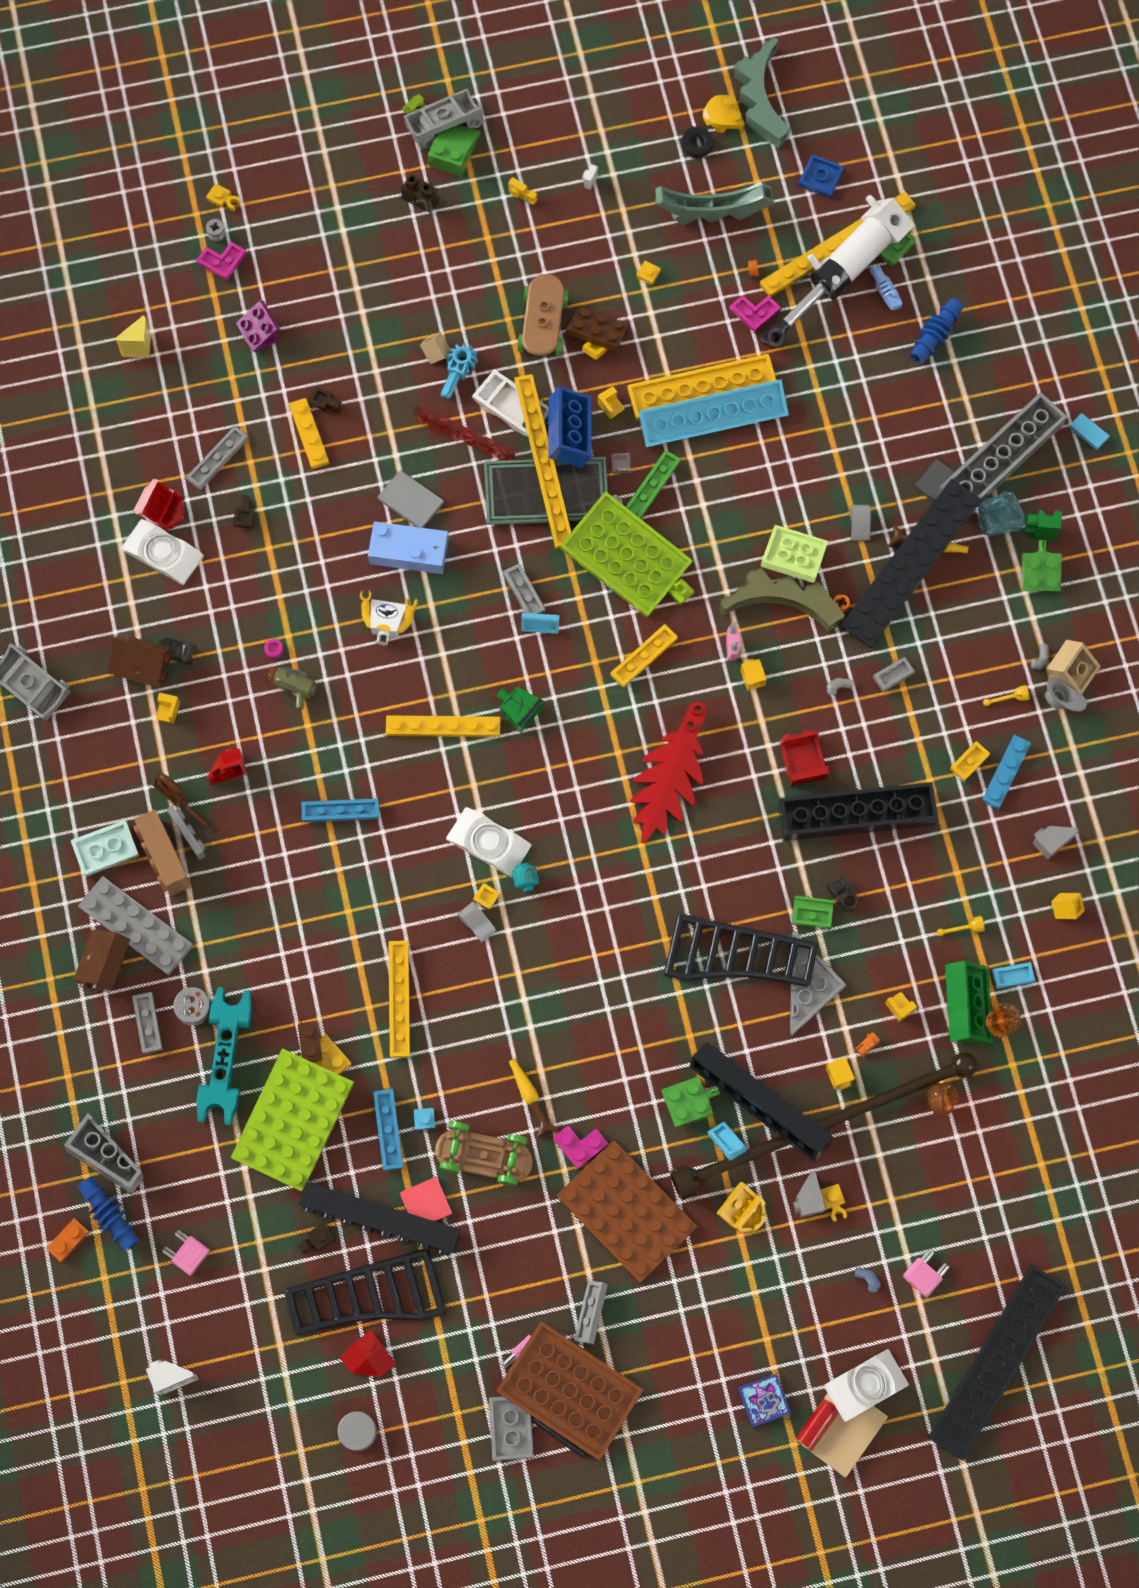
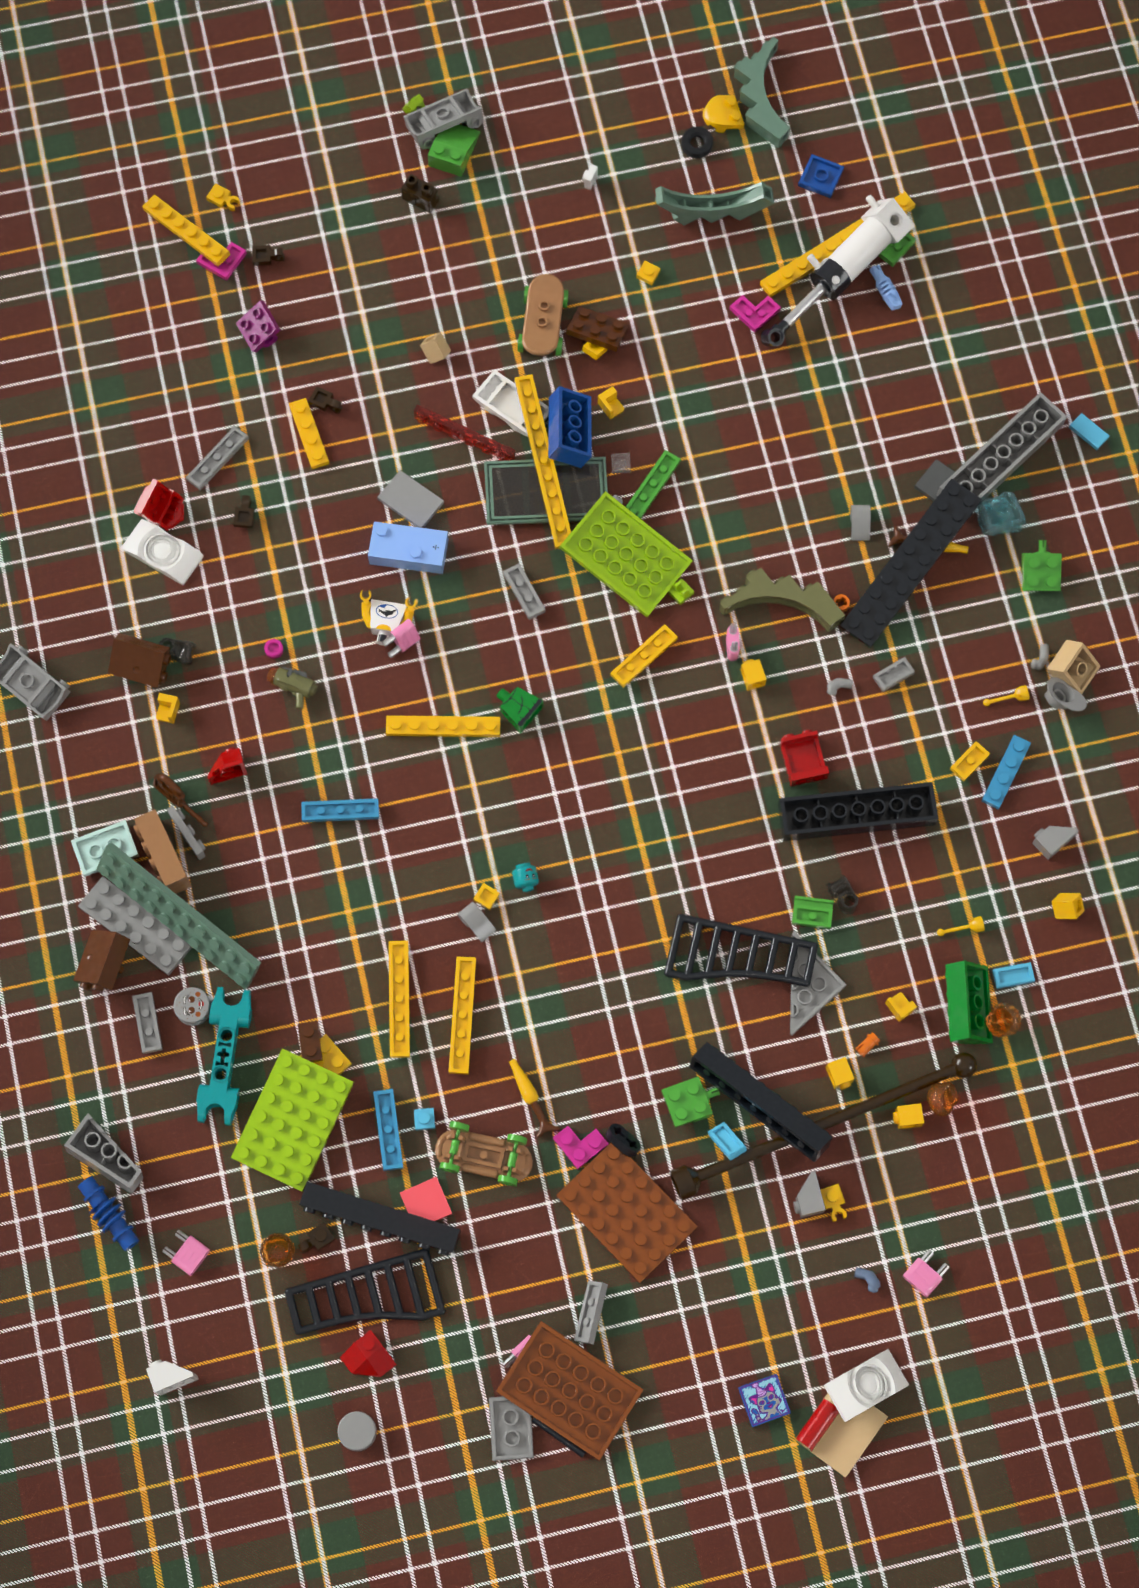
(67, 1240): orange plate -> none
(135, 340): light yellow slope -> none
(178, 915): none -> sand green plate
(186, 230): none -> yellow plate
(218, 234): light grey wheel -> none
(263, 255): none -> dark brown plate
(277, 1250): none -> clear orange hair
(404, 637): none -> bright pink piece
(458, 369): medium azure gear -> none
(462, 1015): none -> yellow plate
(488, 841): white slope -> none
(520, 191): yellow plate -> none
(540, 623): medium azure tile -> none
(623, 1140): none -> black beam
(670, 775): red plant -> none
(700, 383): yellow plate -> none
(713, 413): medium azure plate -> none
(743, 1209): yellow slope -> none
(753, 268): orange axle -> none
(794, 553): yellowish green plate -> none
(908, 1116): none -> yellow brick
(936, 330): blue piece -> none
(996, 1362): black plate -> none
(1044, 526): green hips -> none

